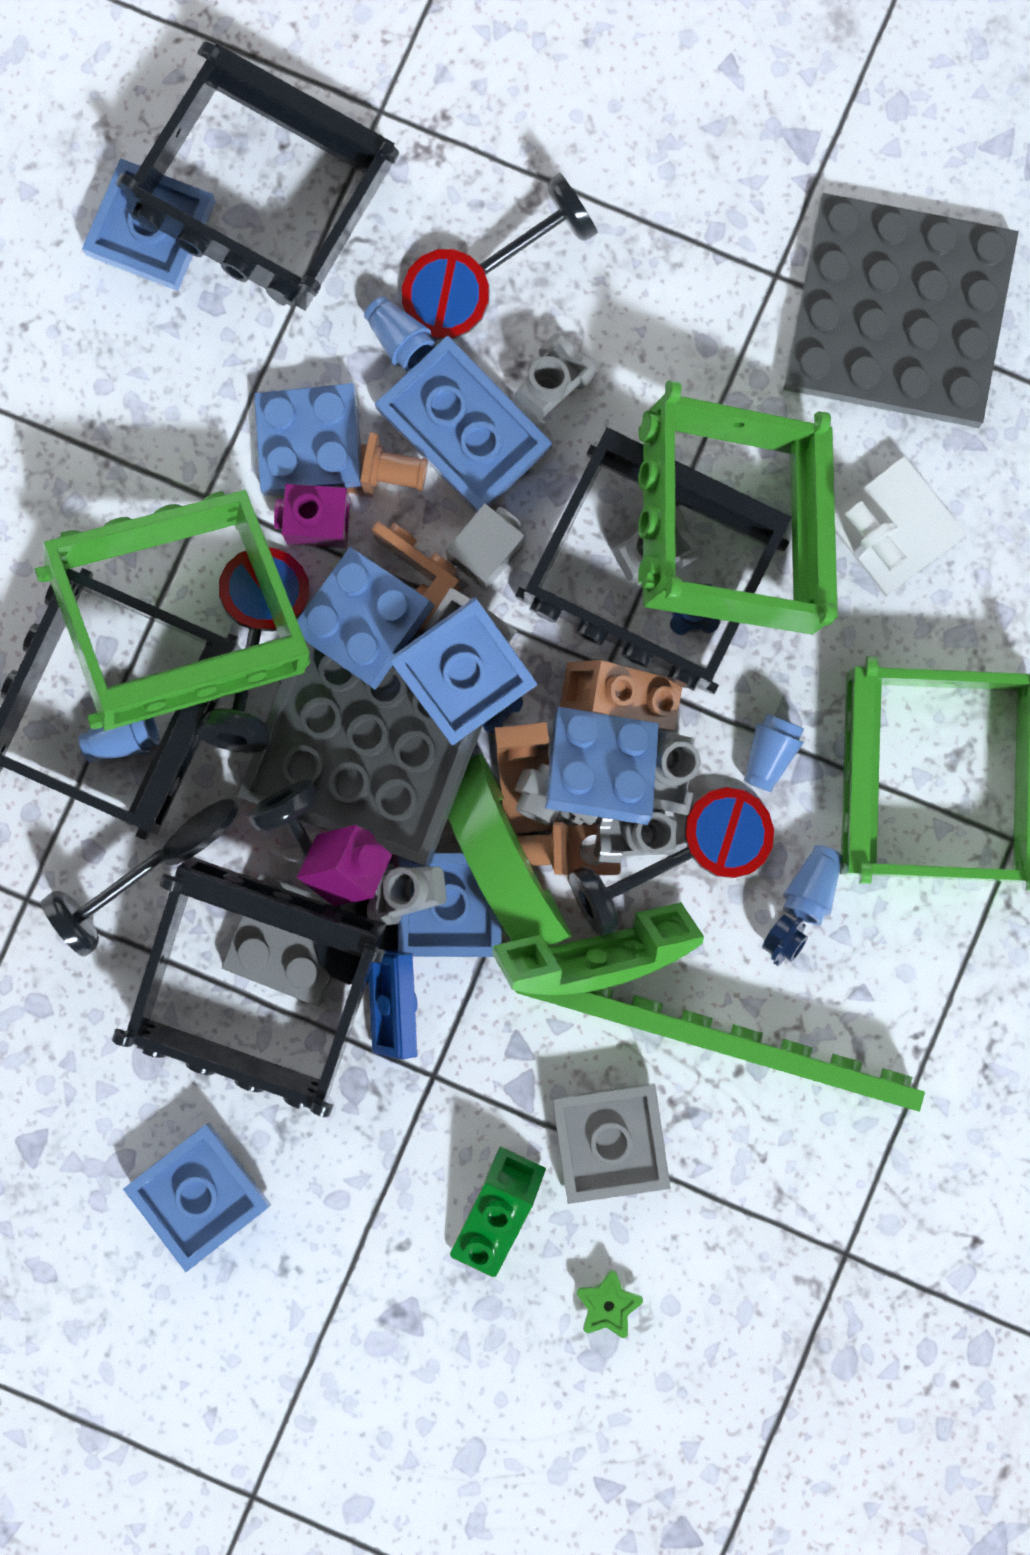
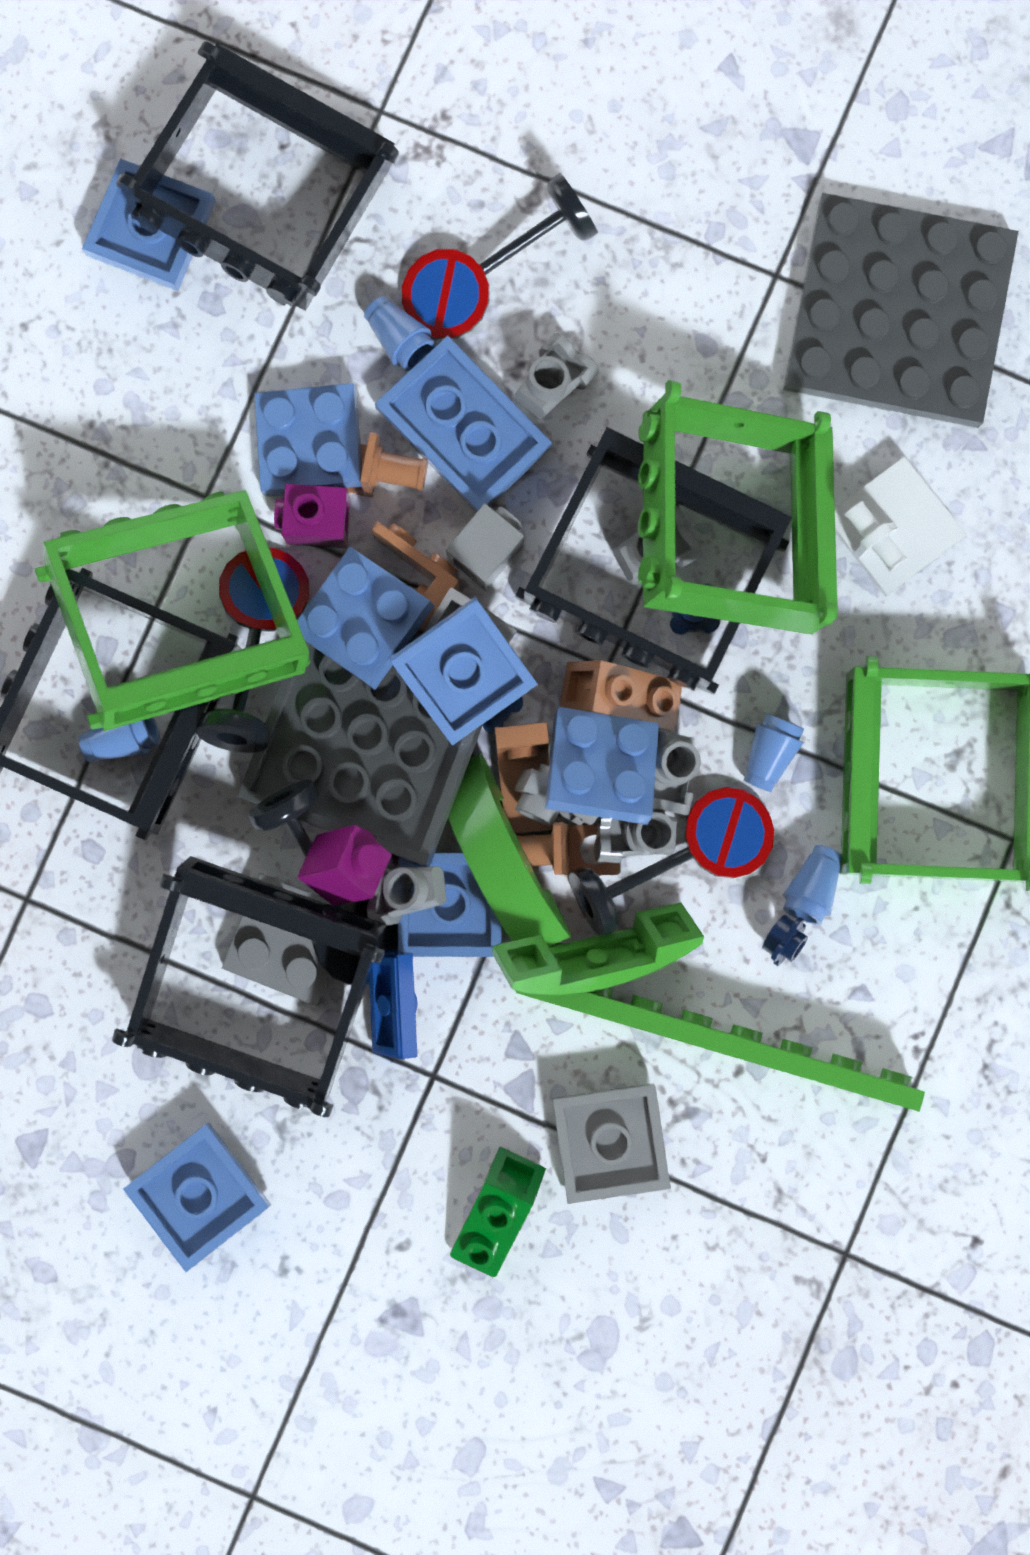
(192, 837): black piece -> none
(595, 1298): bright green plate -> none

